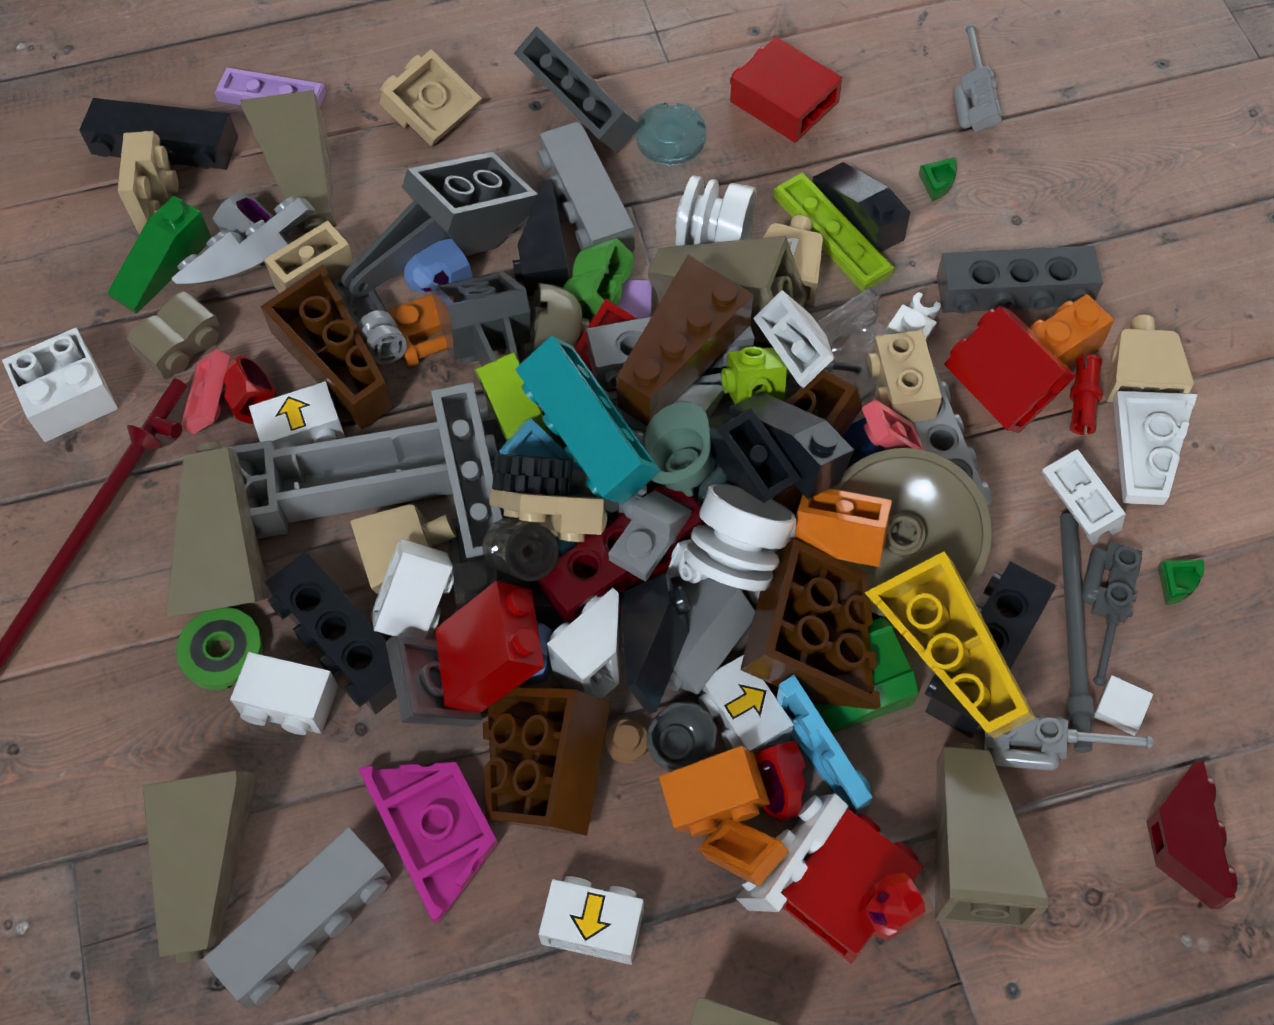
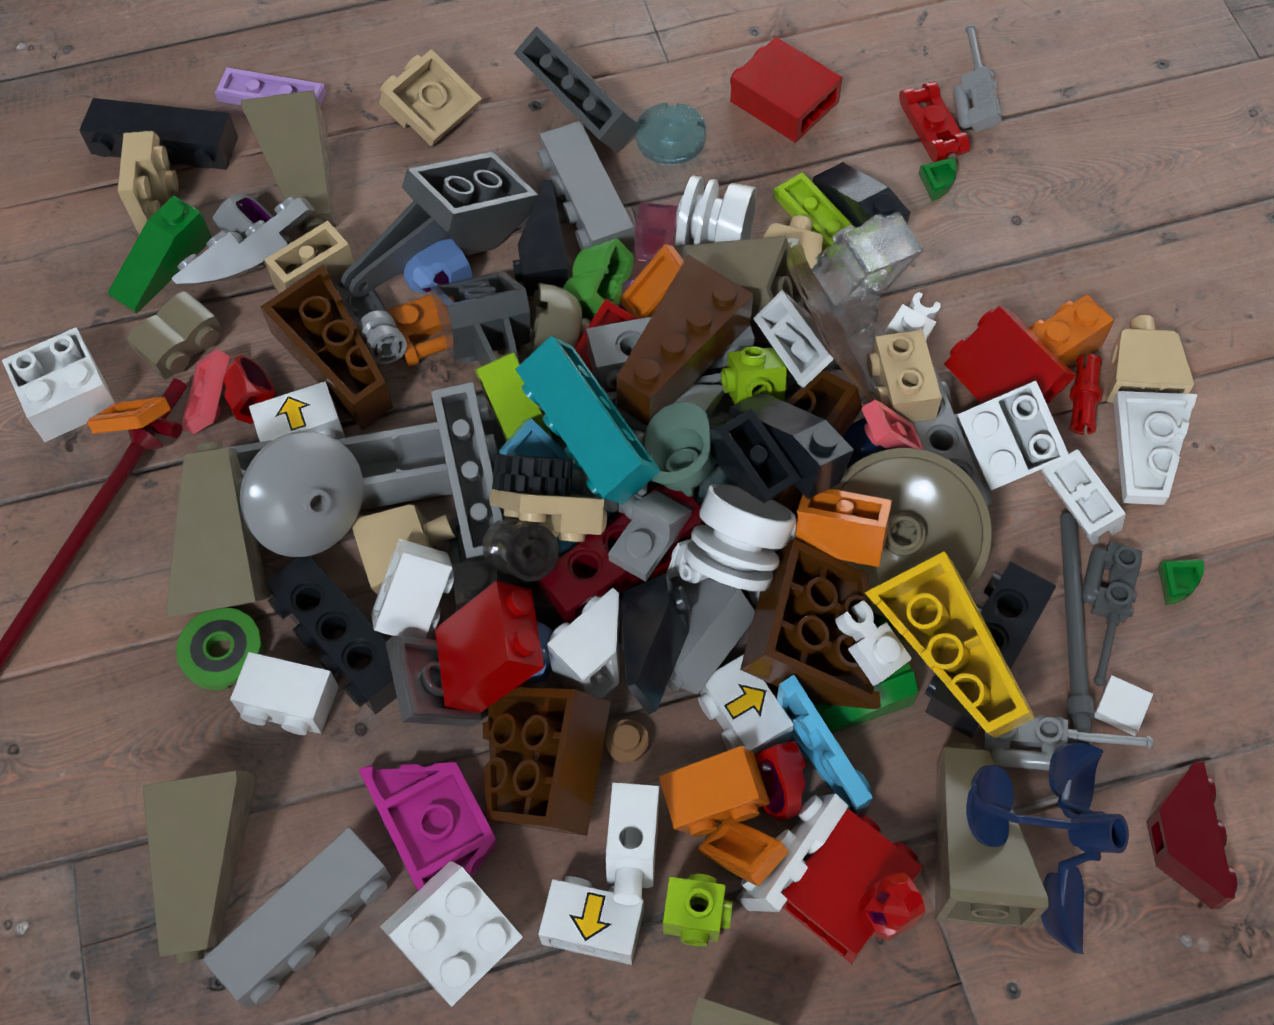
(128, 415): none -> orange tile
(284, 481): none -> light grey dish
(451, 932): none -> white brick
(632, 840): none -> white torso
(652, 283): none -> orange tile
(654, 229): none -> clear pink brick
(681, 736): dark grey hair -> none
(693, 893): none -> lime brick
(817, 301): none -> reddish brown piece
(866, 258): none -> clear brick
(876, 648): none -> white plate
(933, 122): none -> red plate
(1013, 435): none -> white slope
(1017, 278): dark grey brick -> none
(1093, 832): none -> dark blue plant

